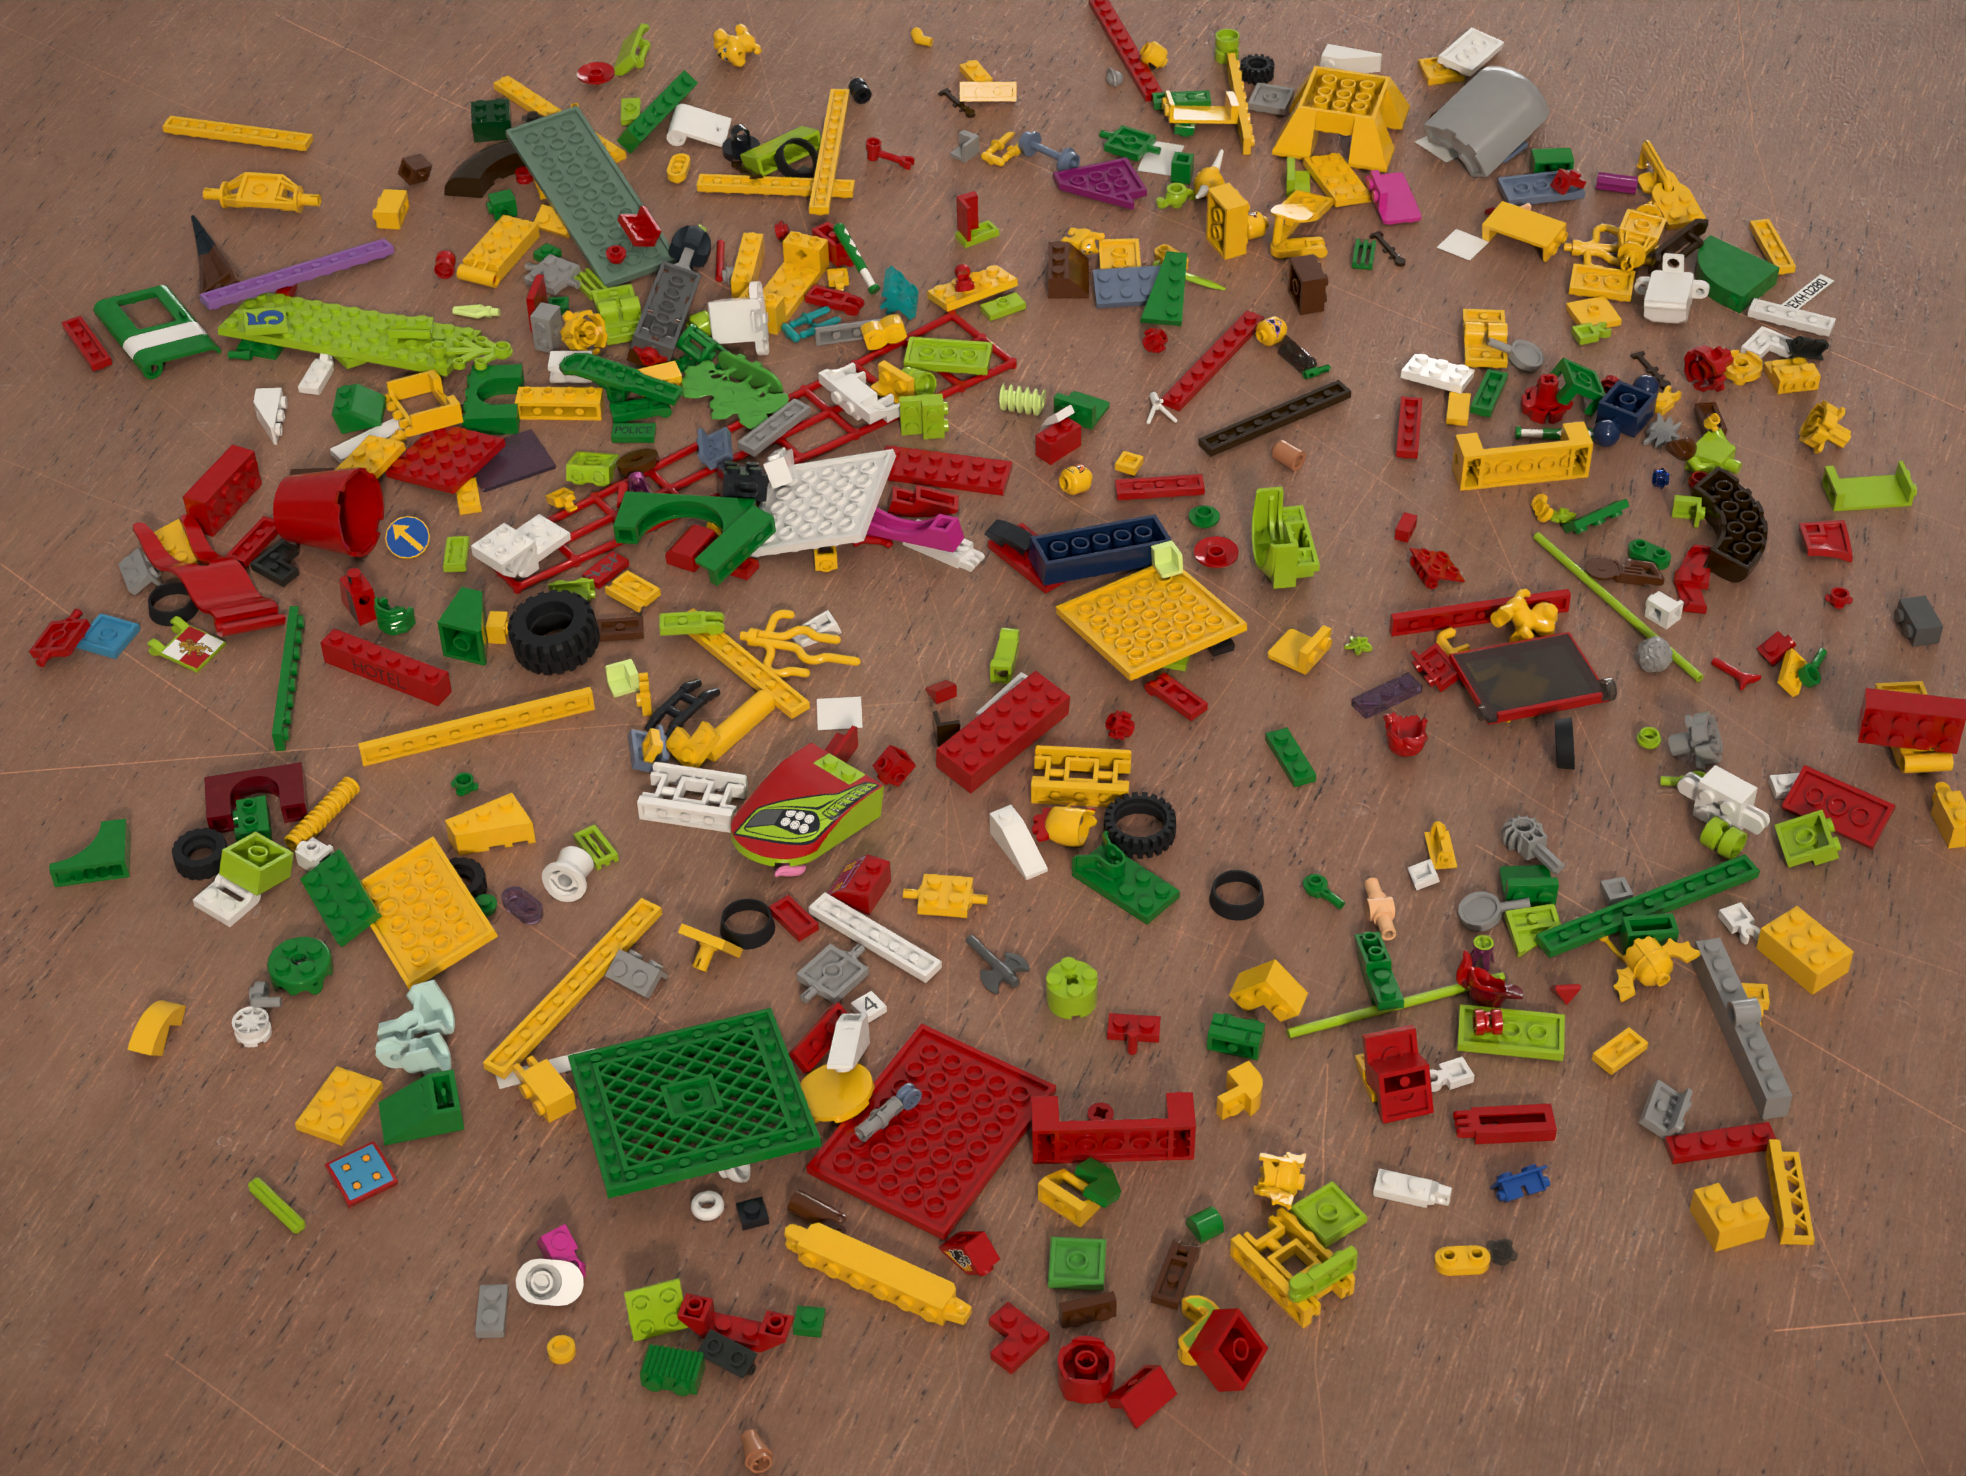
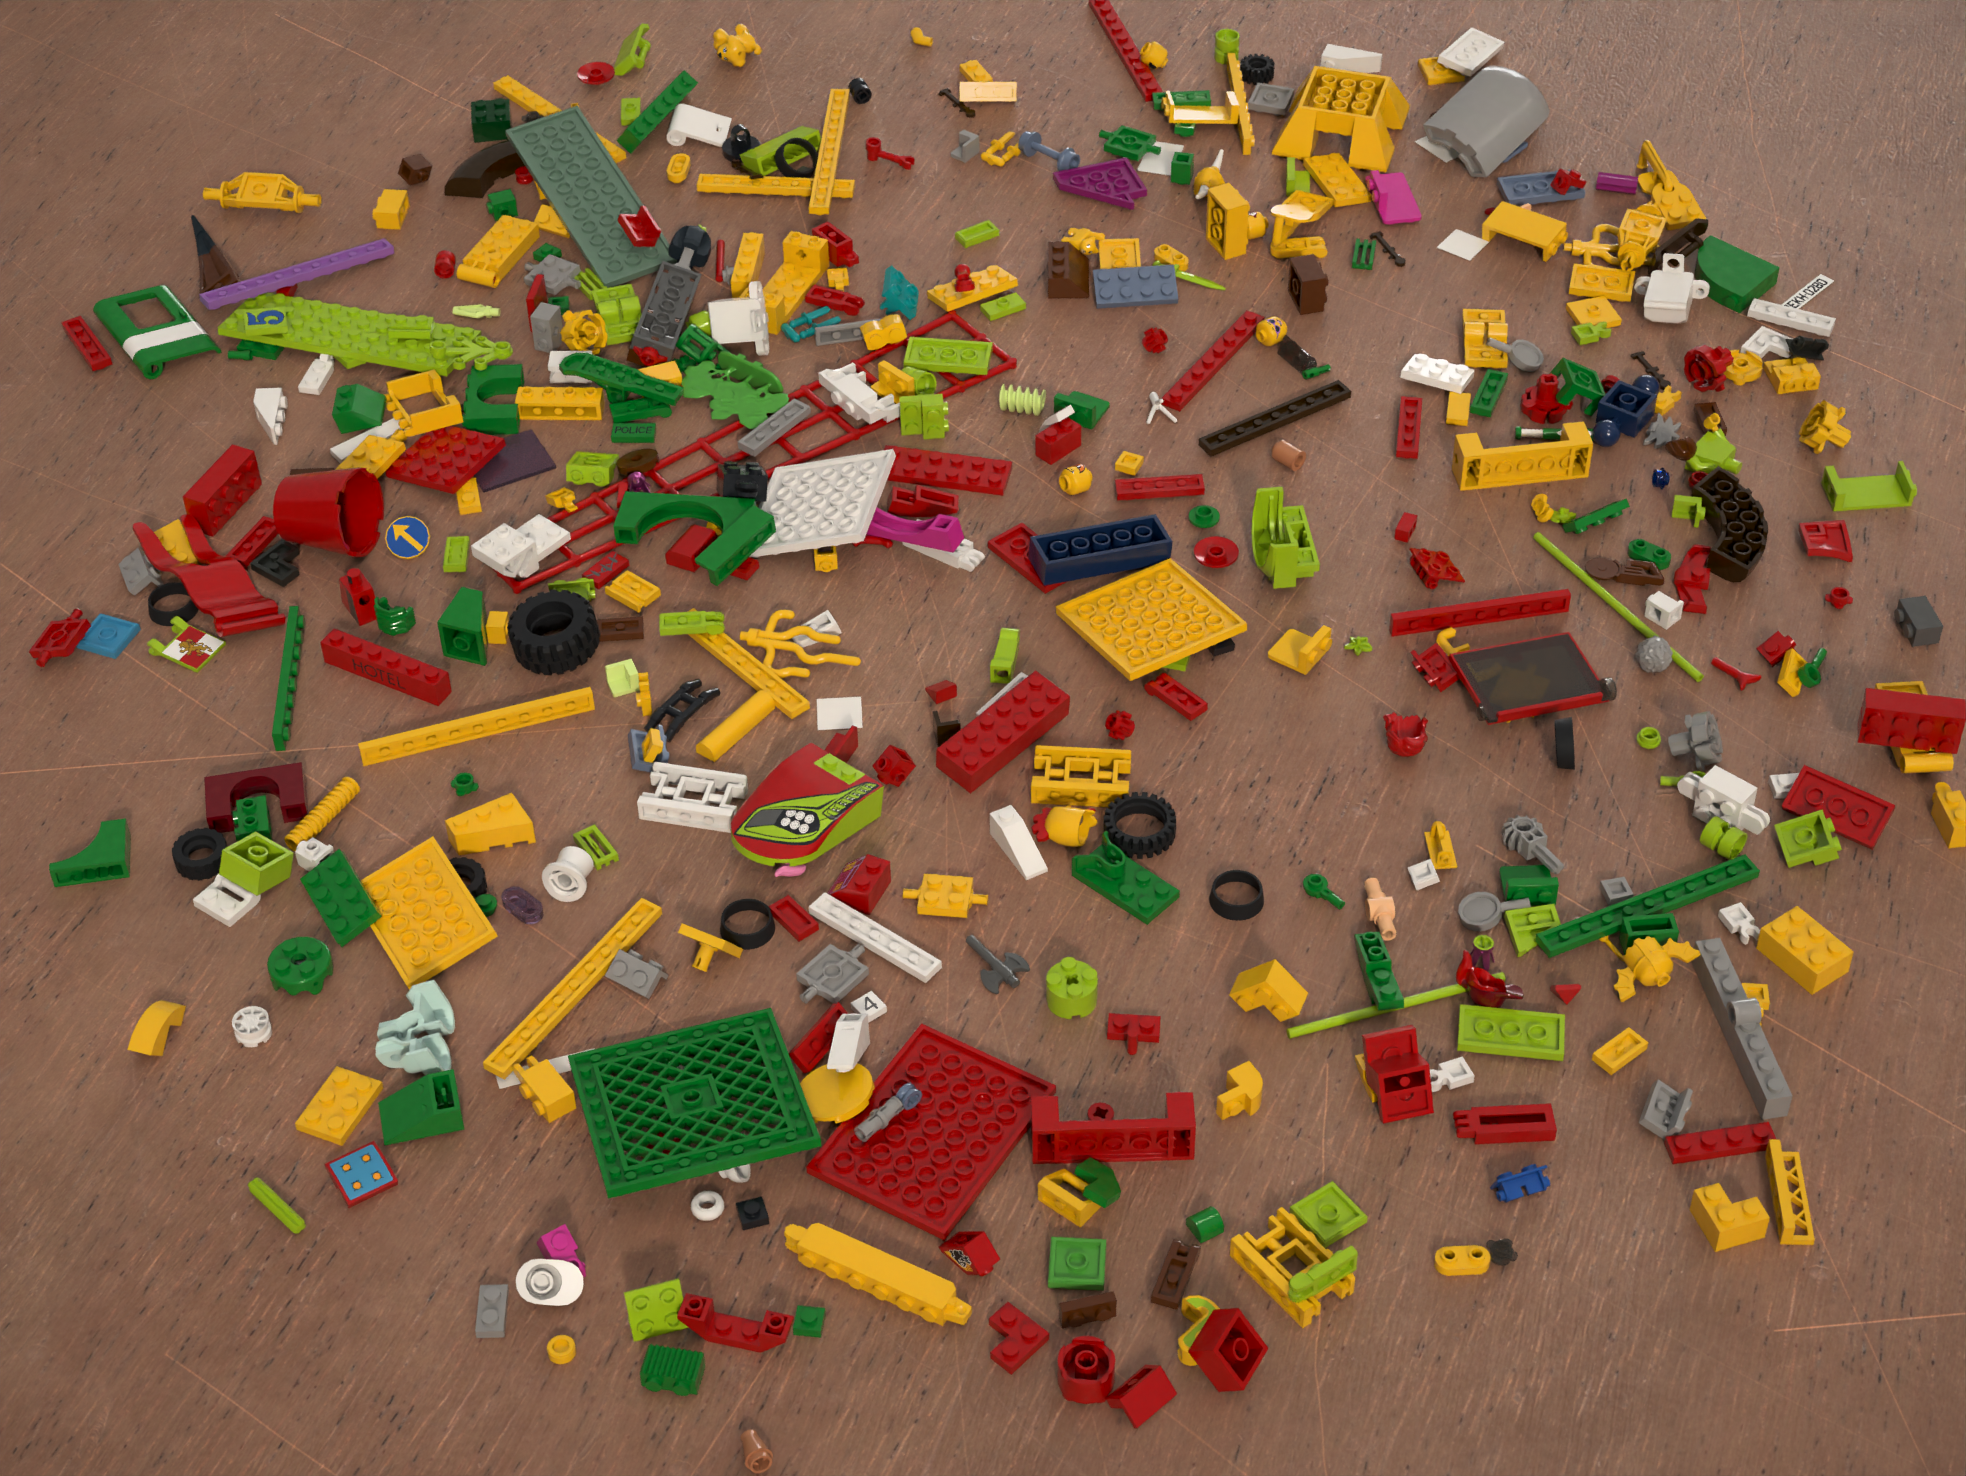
(238, 133): yellow plate -> none
(260, 996): light grey plate -> none
(616, 254): red plate -> none
(695, 749): yellow plate -> none
(714, 448): sand blue bracket -> none
(728, 1354): pearl dark grey hinge -> none
(780, 467): white slope -> none
(781, 230): red plate -> none
(815, 1211): reddish brown piece -> none
(852, 251): green piece -> none
(967, 214): red panel -> none
(1008, 533): black slope -> none
(1113, 77): light grey piece -> none
(1167, 294): green wing -> none
(1167, 559): yellowish green panel -> none
(1175, 196): lime piece -> none
(1236, 1036): green brick -> none
(1280, 1178): yellow helmet -> none
(1290, 757): green plate -> none
(1386, 695): clear purple plate -> none
(1410, 1189): white hinge -> none
(1487, 1022): red wheel -> none
(1540, 618): yellow animal -> none
(1551, 159): green brick -> none
(1772, 245): yellow plate -> none

